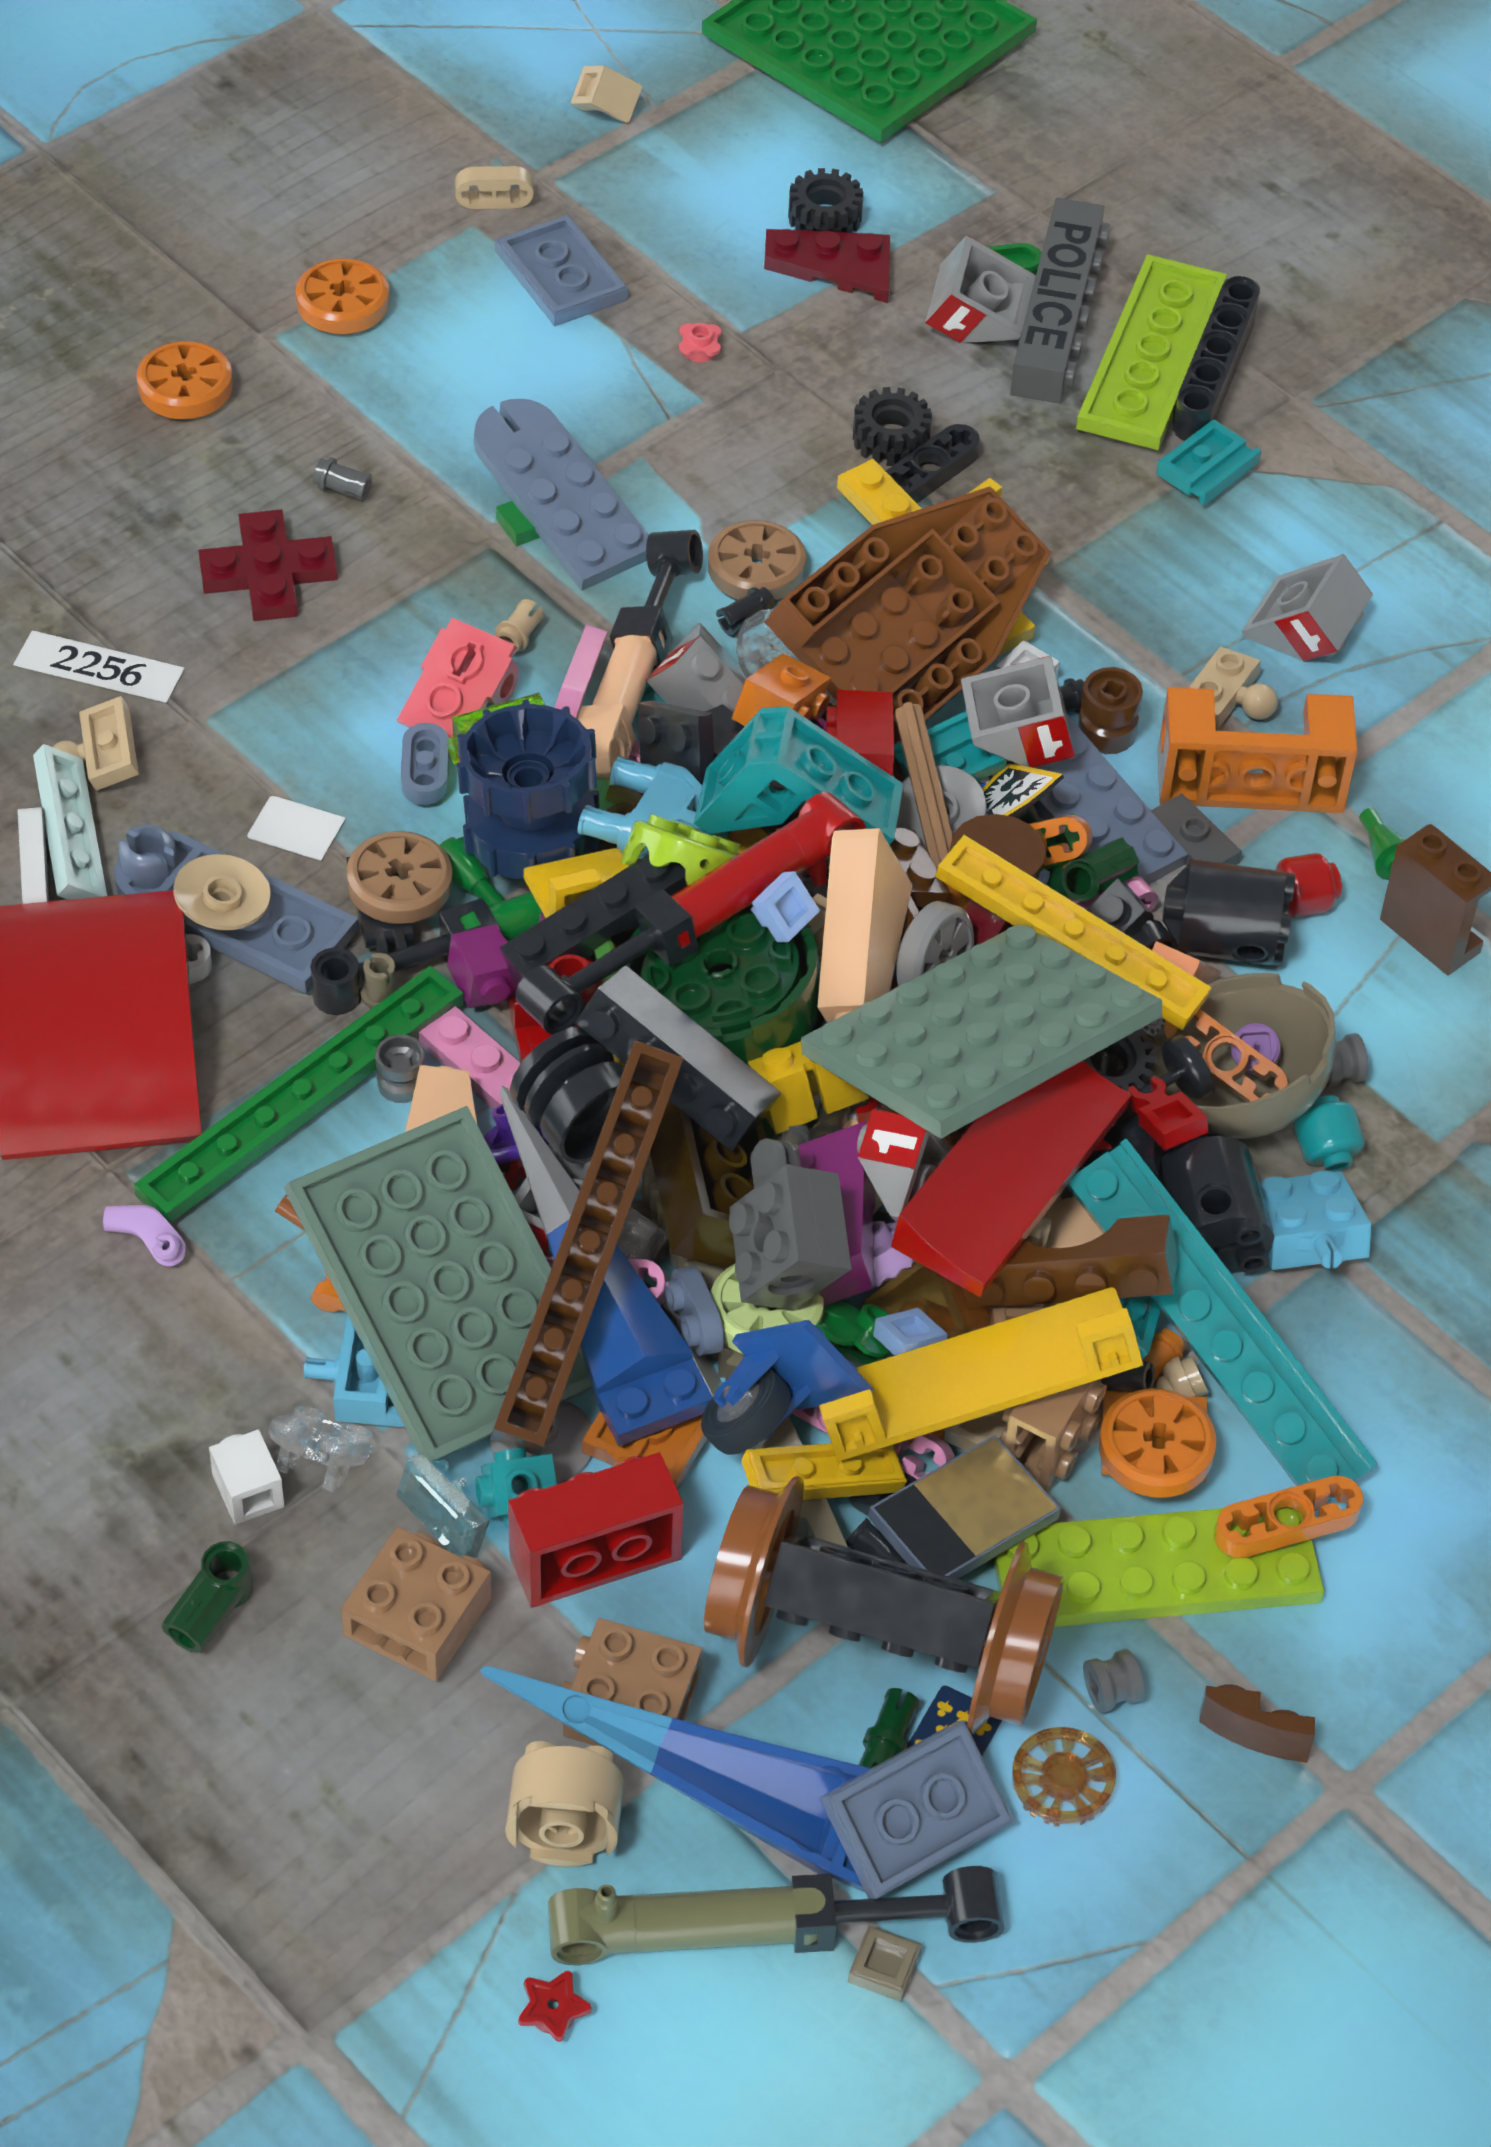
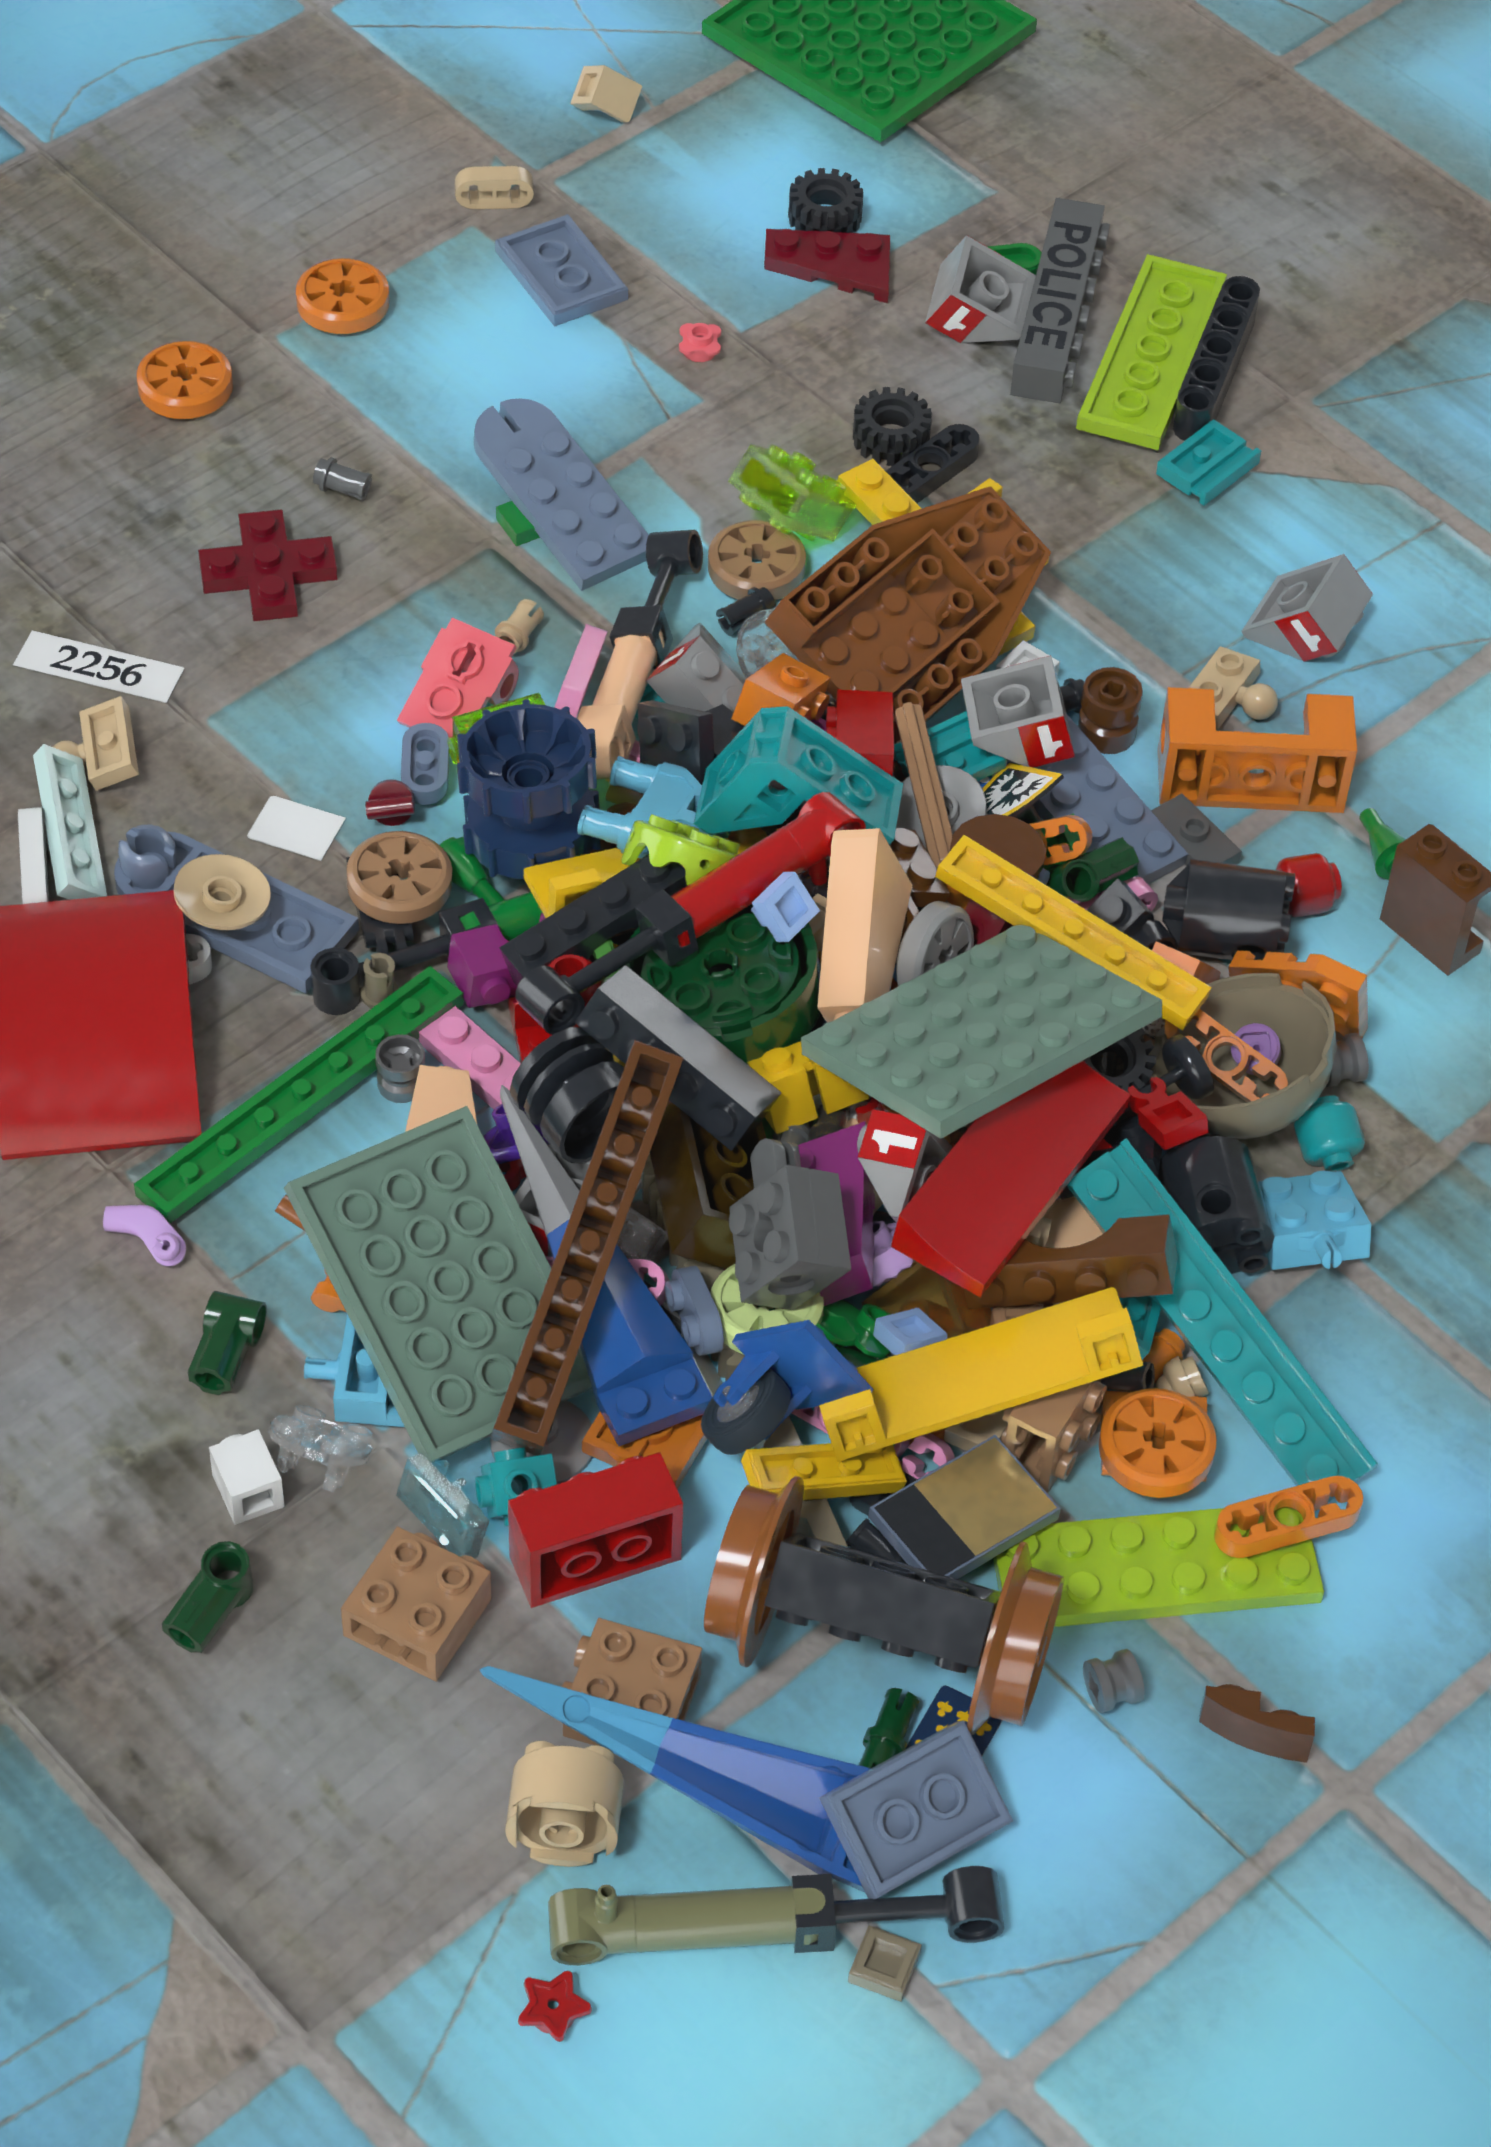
(228, 1330): none -> dark green piece
(390, 803): none -> dark red plate
(792, 492): none -> clear neon green brick
(1063, 1776): clear orange wheel -> none
(1339, 983): none -> orange plate

